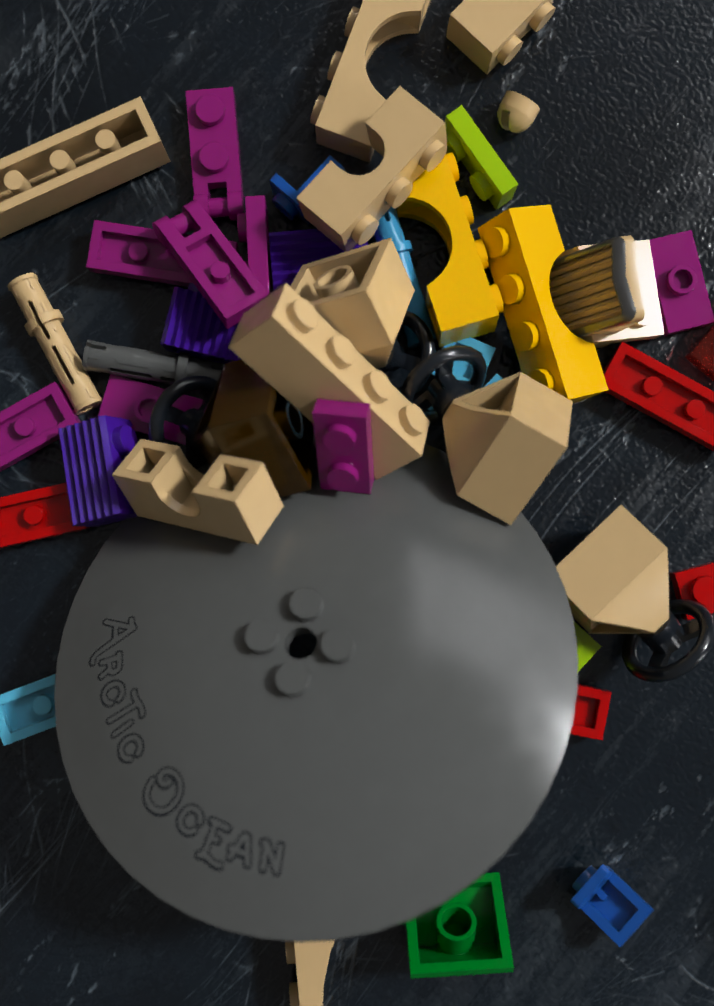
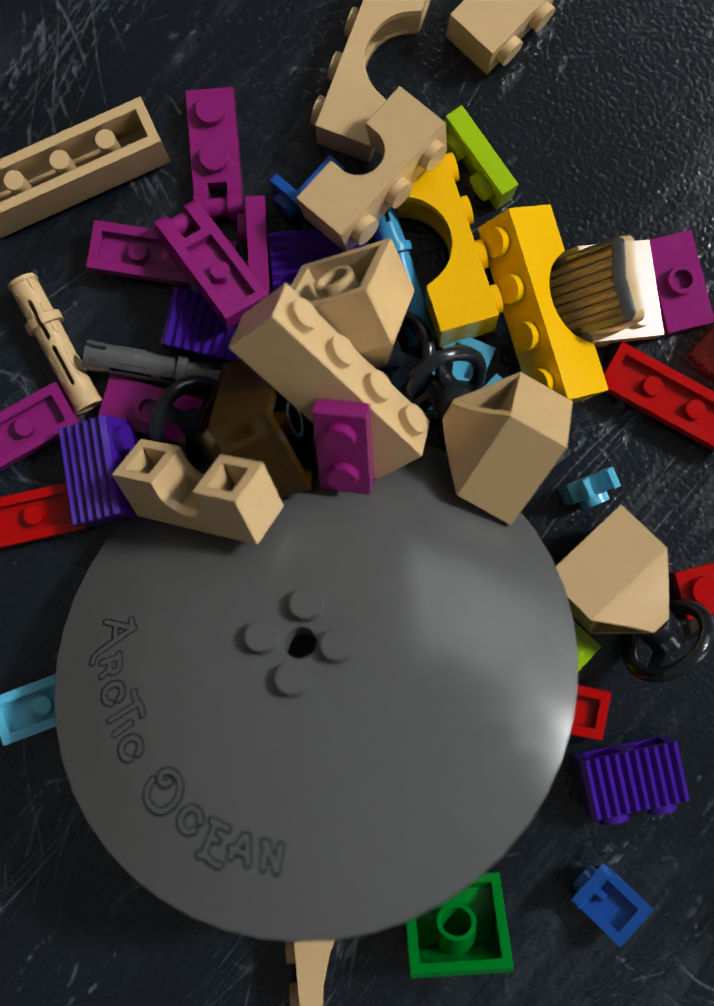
(516, 112): tan hinge -> none
(590, 489): none -> medium azure plate
(631, 779): none -> dark purple brick

